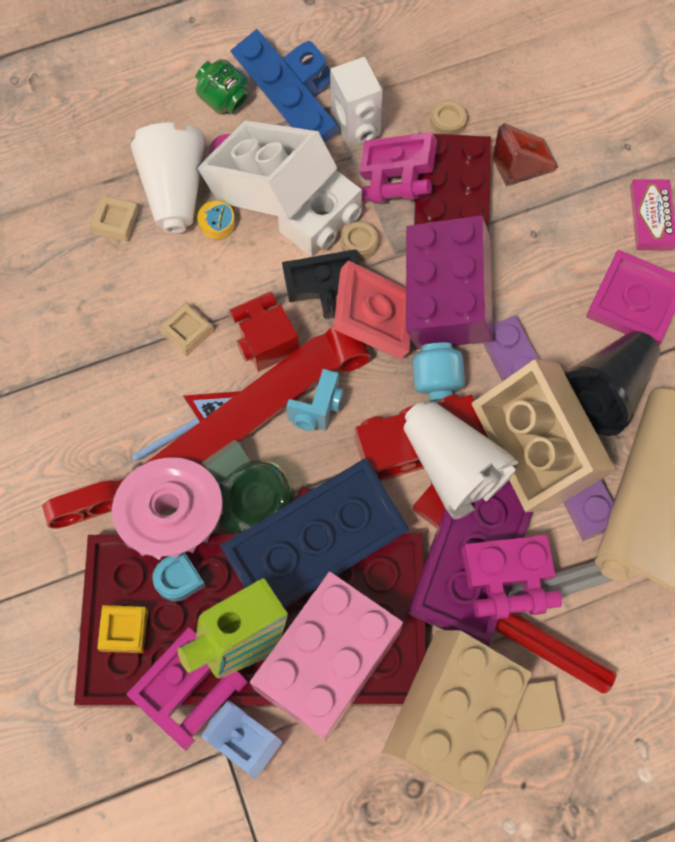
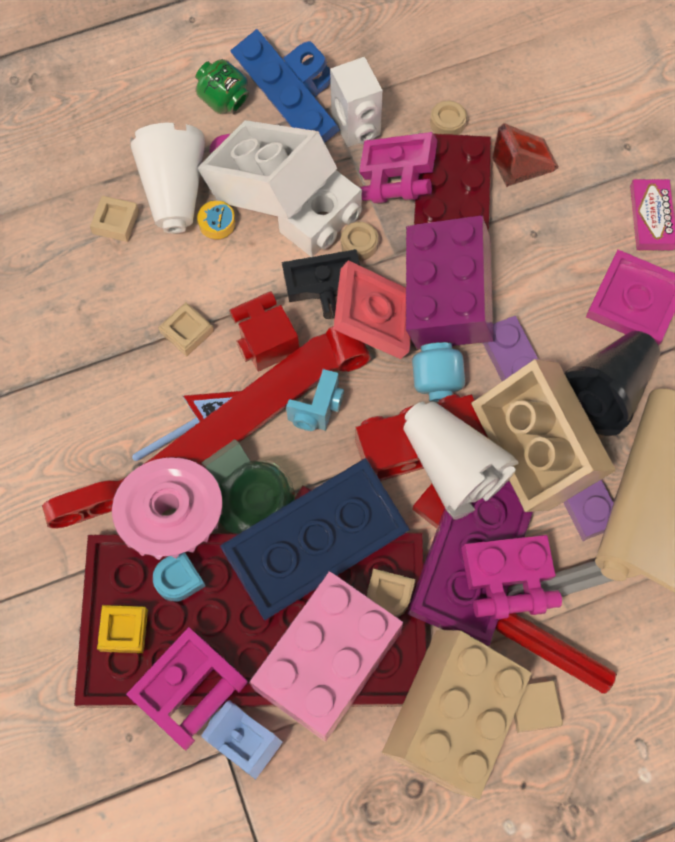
(236, 632): lime torso -> none
(390, 591): none -> tan tile

